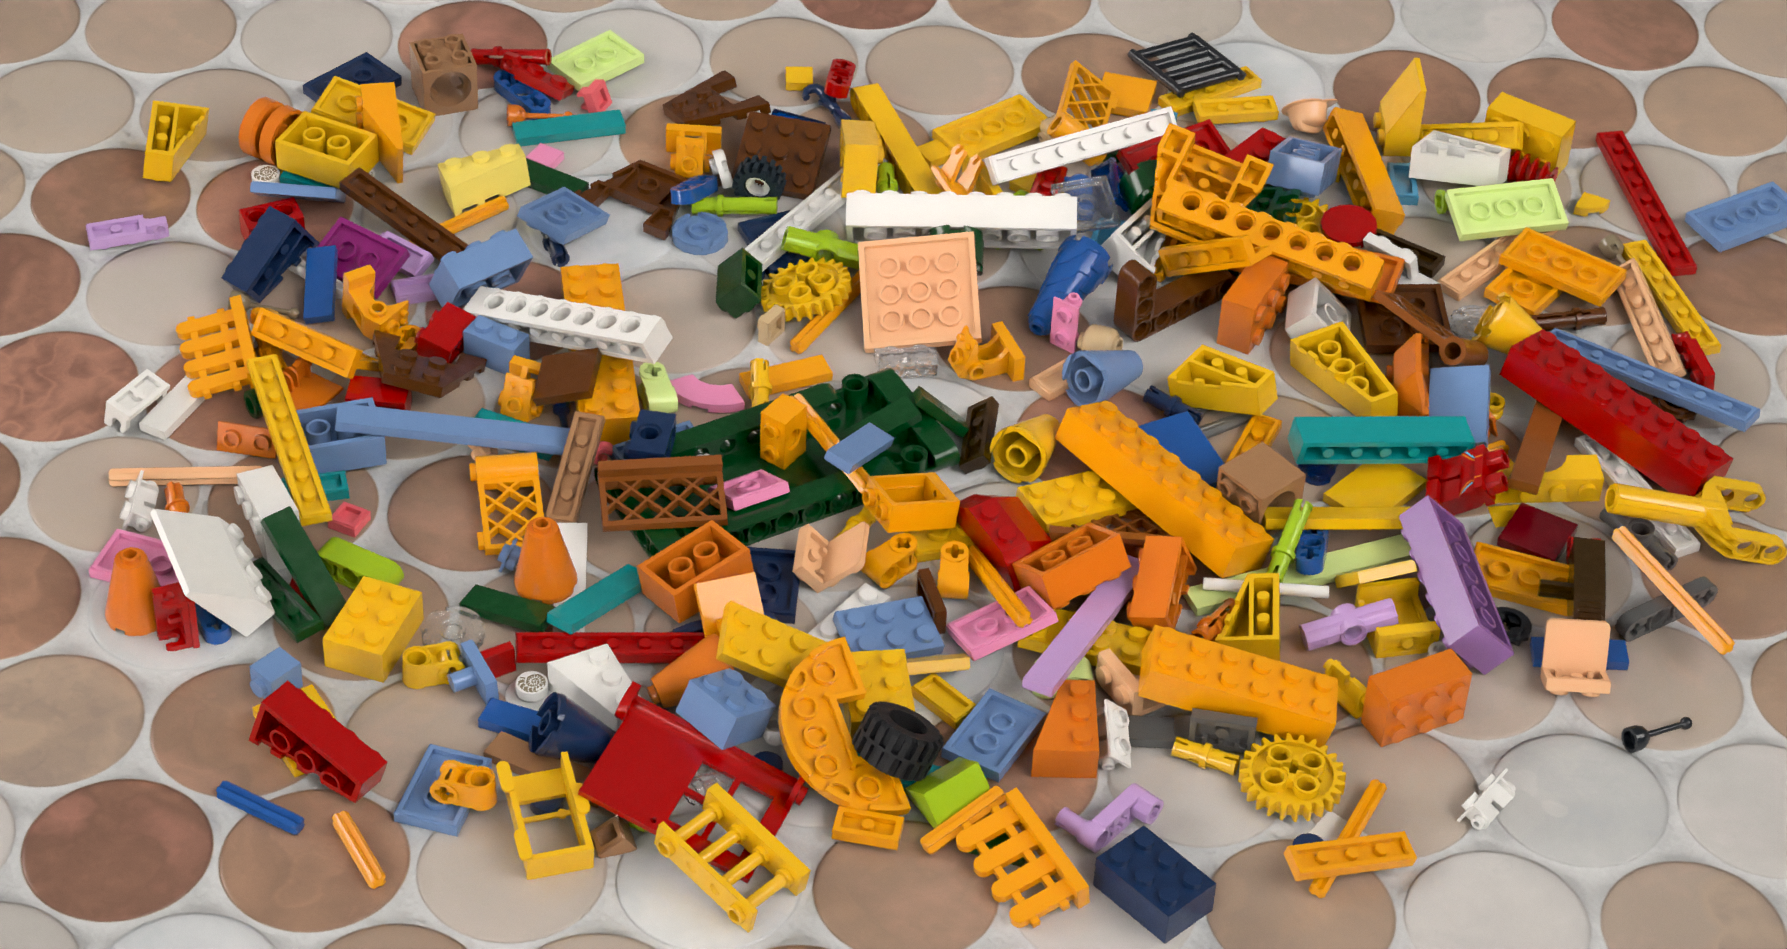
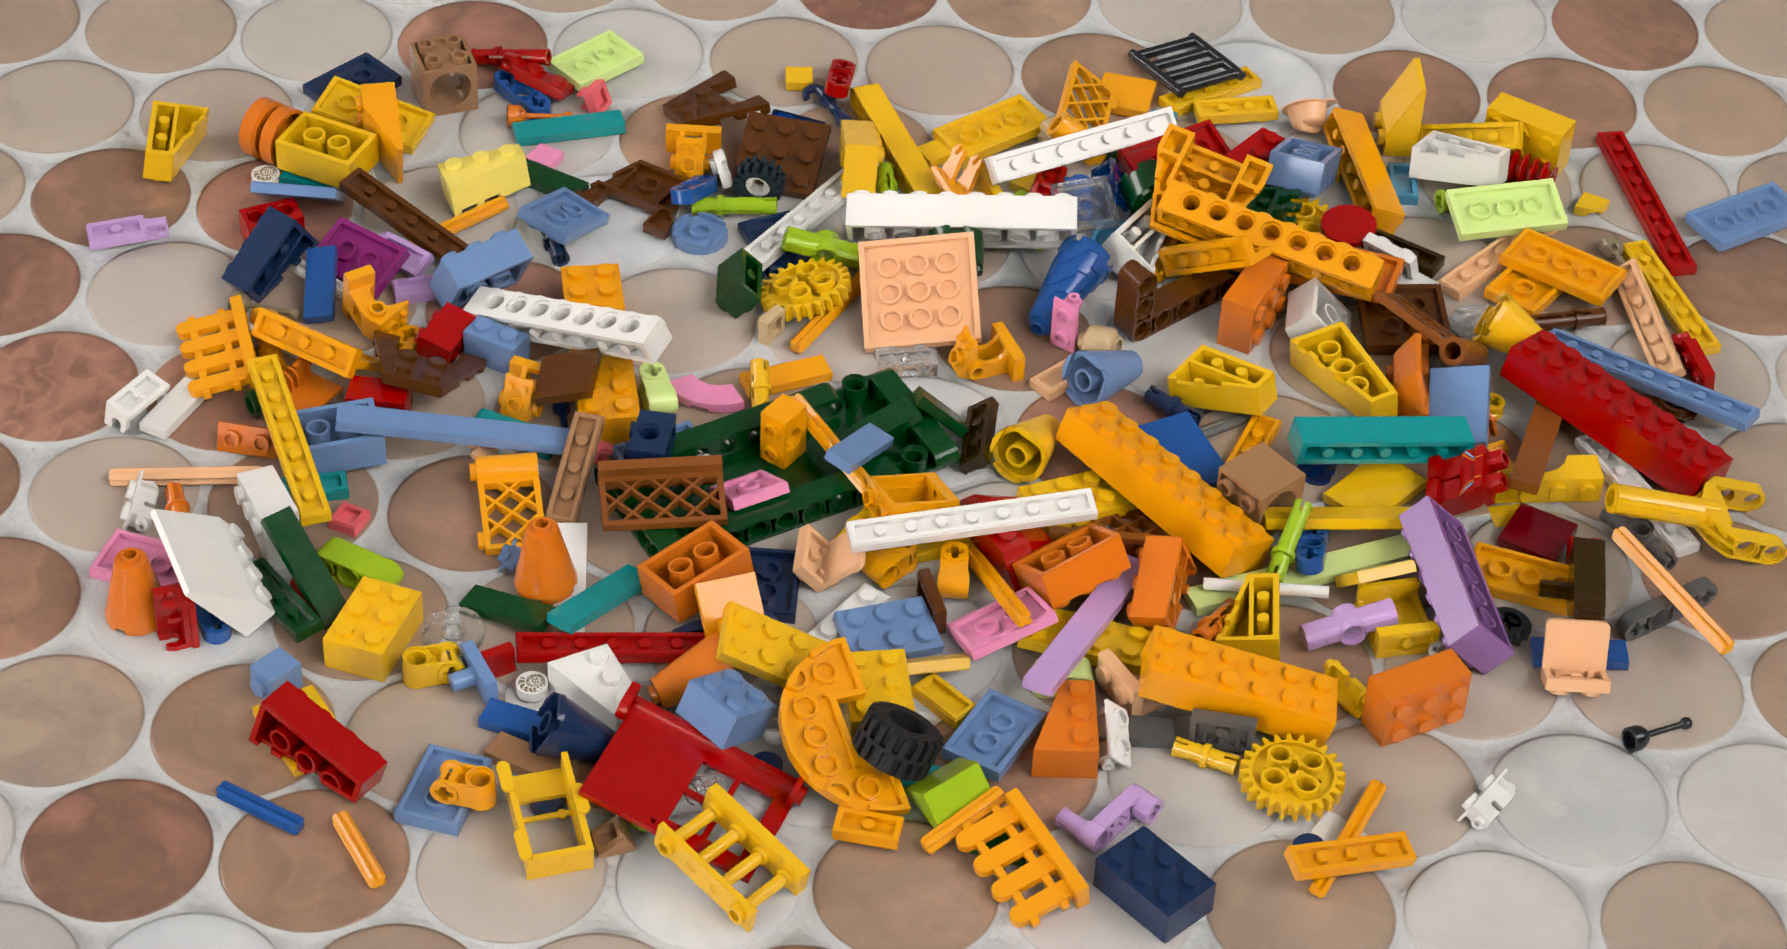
(971, 520): none -> white tile

